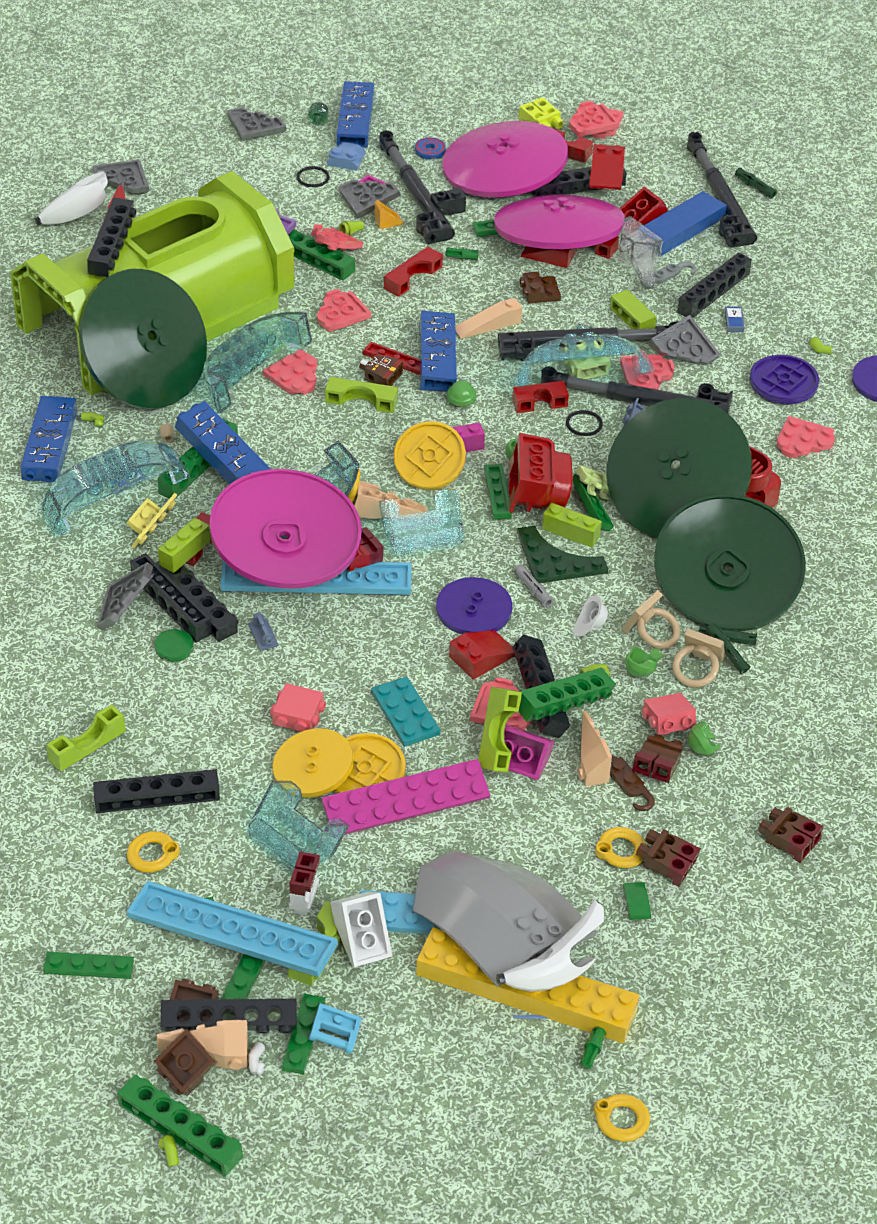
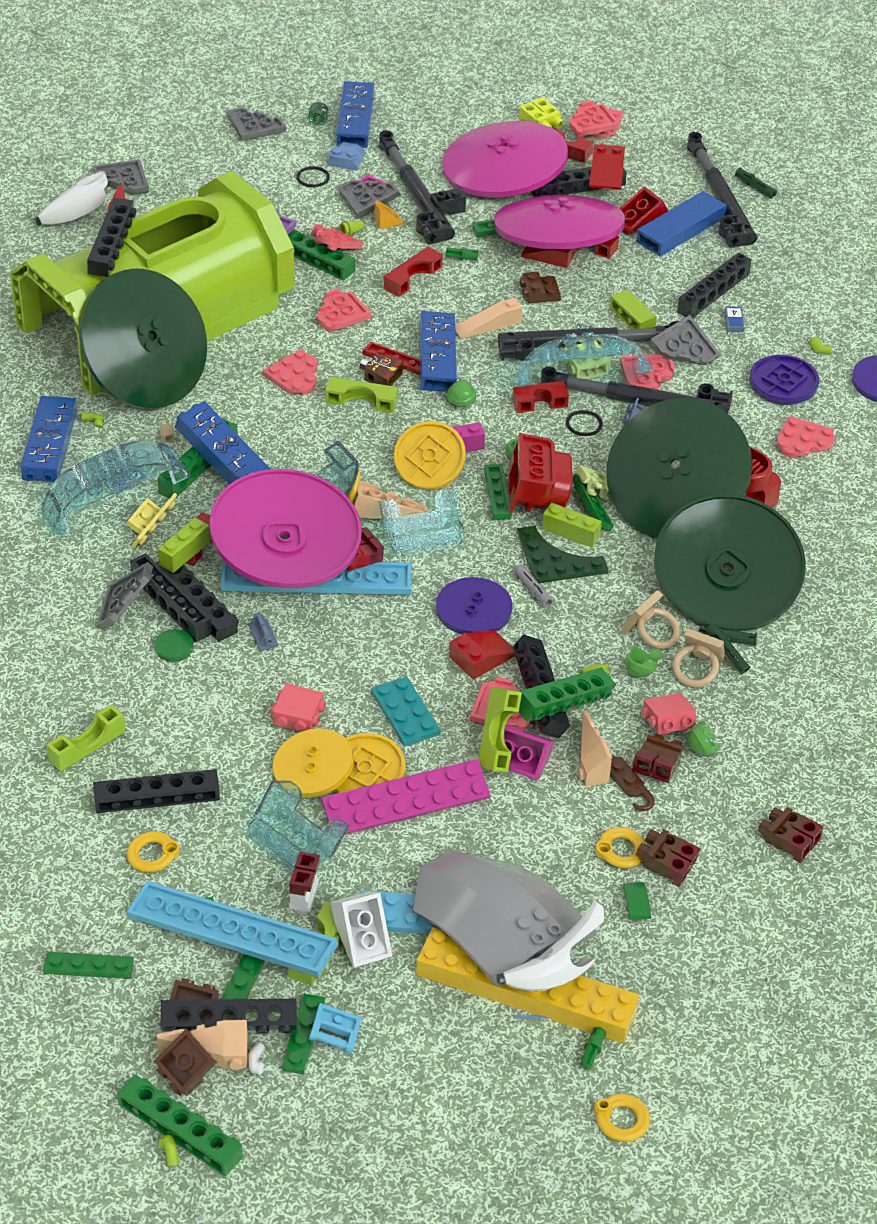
(251, 348): clear light blue slope -> none
(423, 144): blue tile -> none
(591, 617): white piece -> none
(642, 251): clear slope -> none

